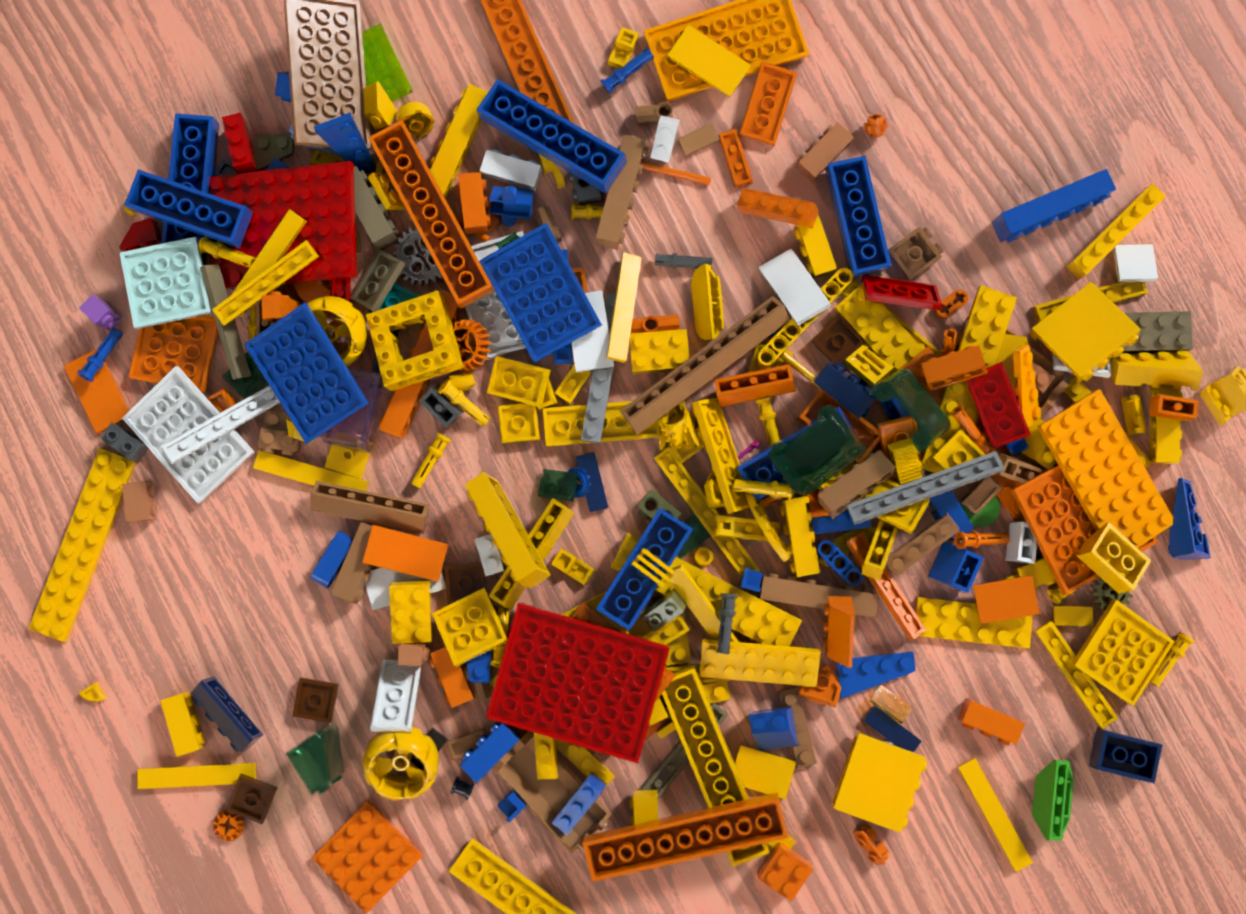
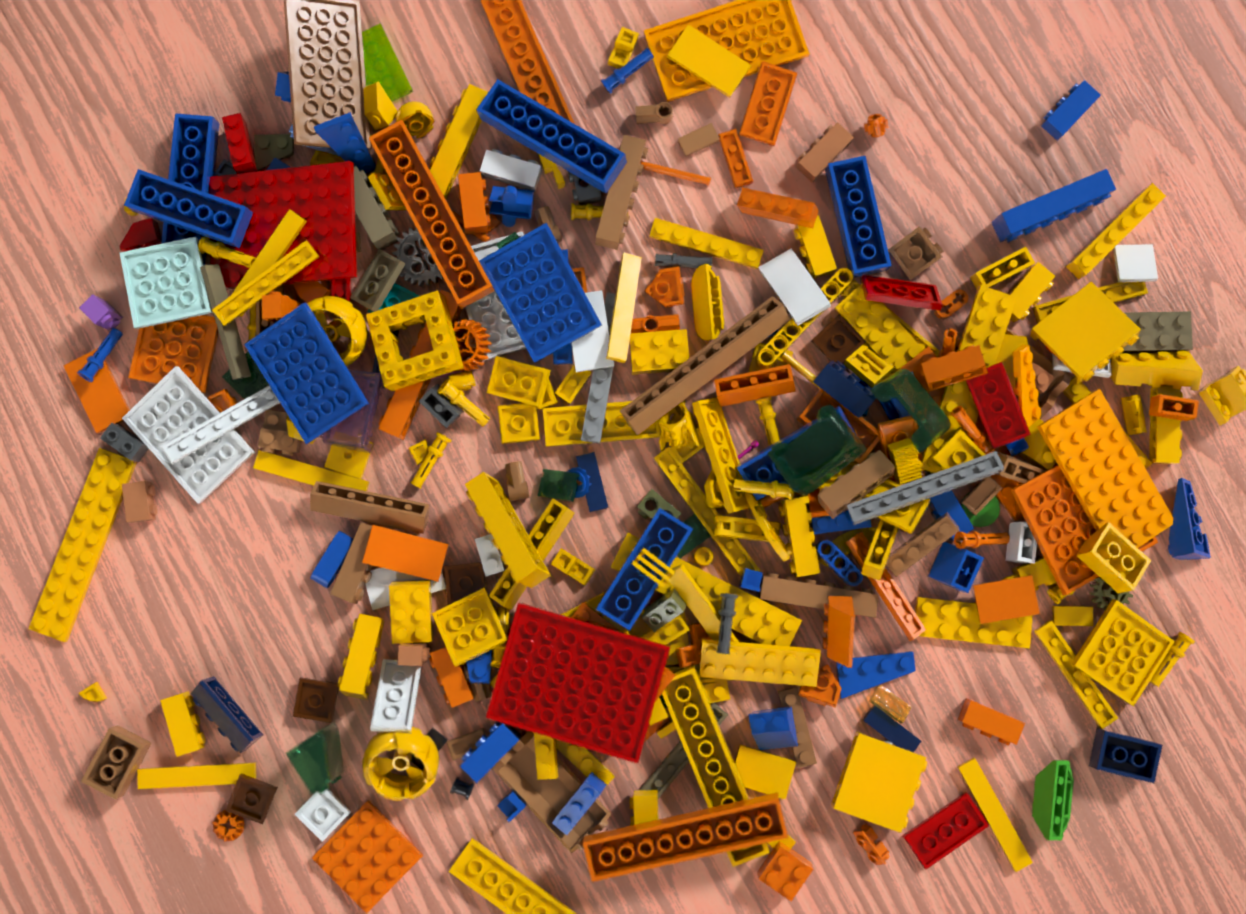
(116, 762): none -> medium nougat brick
(323, 813): none -> white plate
(361, 656): none -> yellow wedge
(419, 451): none -> yellow tile
(516, 484): none -> medium nougat piece
(665, 138): white brick -> none
(667, 287): none -> orange plate
(691, 654): none -> orange tile
(706, 243): none -> yellow plate
(945, 830): none -> red tile
(1003, 269): none -> yellow brick
(1029, 289): none -> yellow brick
(1070, 109): none -> blue brick

